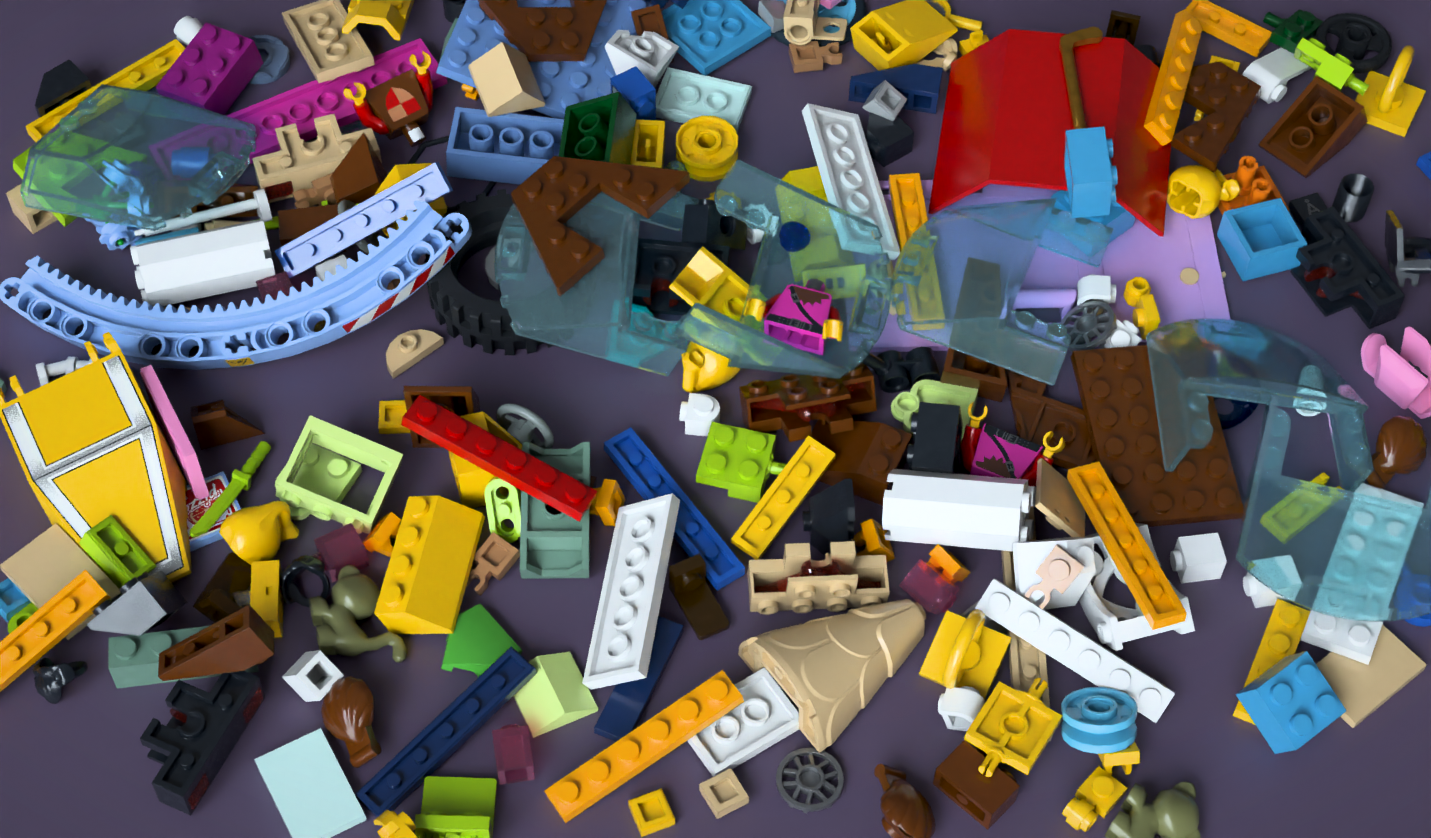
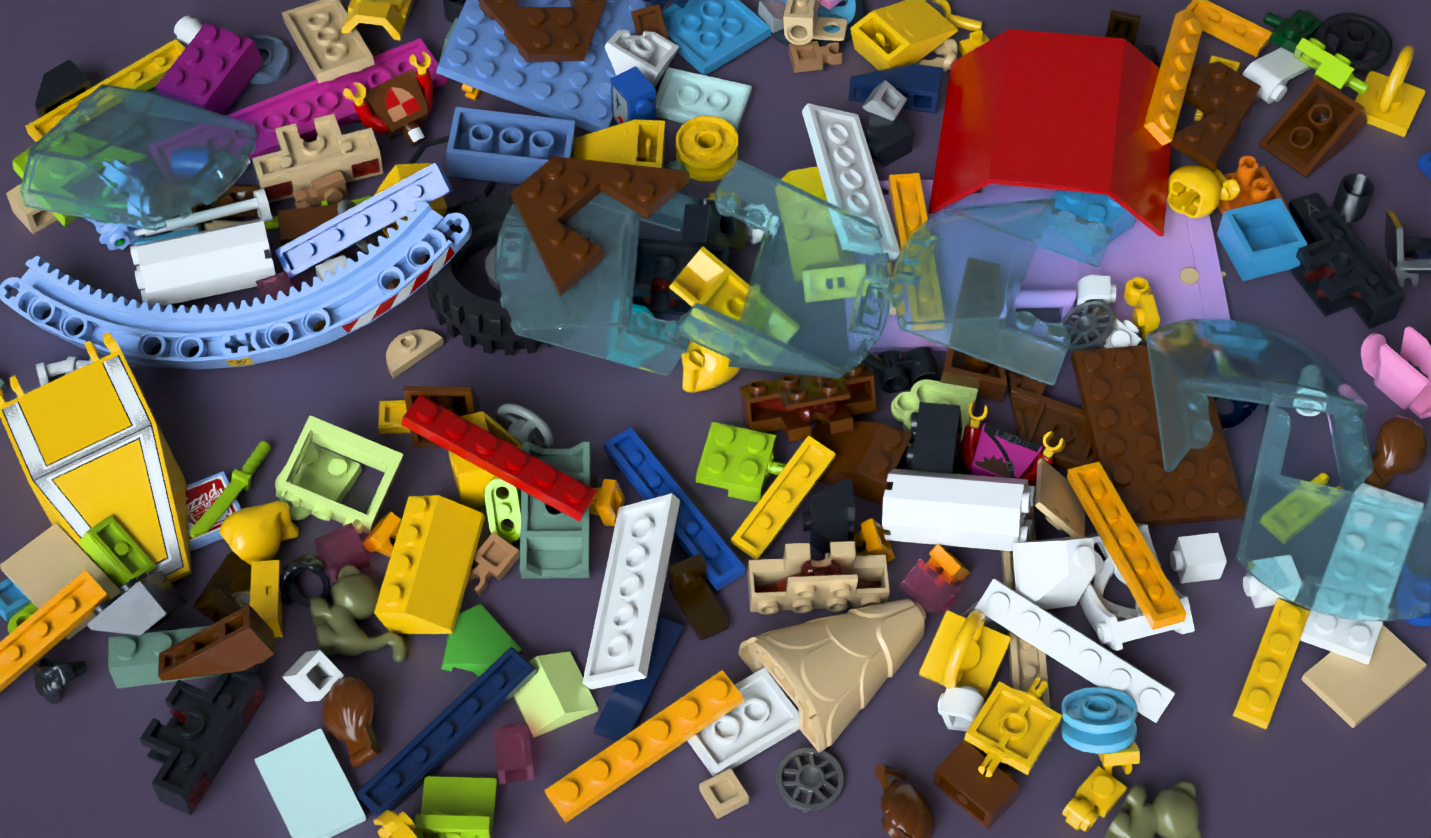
(174, 432): bright pink tile -> none
(220, 425): reddish brown slope -> none
(358, 173): reddish brown slope -> none
(505, 81): tan slope -> none
(599, 130): dark green brick -> none
(651, 812): yellow tile -> none
(699, 414): white plate -> none
(794, 236): clear blue plate -> none
(799, 316): torso -> none
(1057, 572): plate -> none
(1067, 44): pearl gold piece -> none
(1089, 172): dark azure piece -> none
(1291, 702): dark azure piece -> none

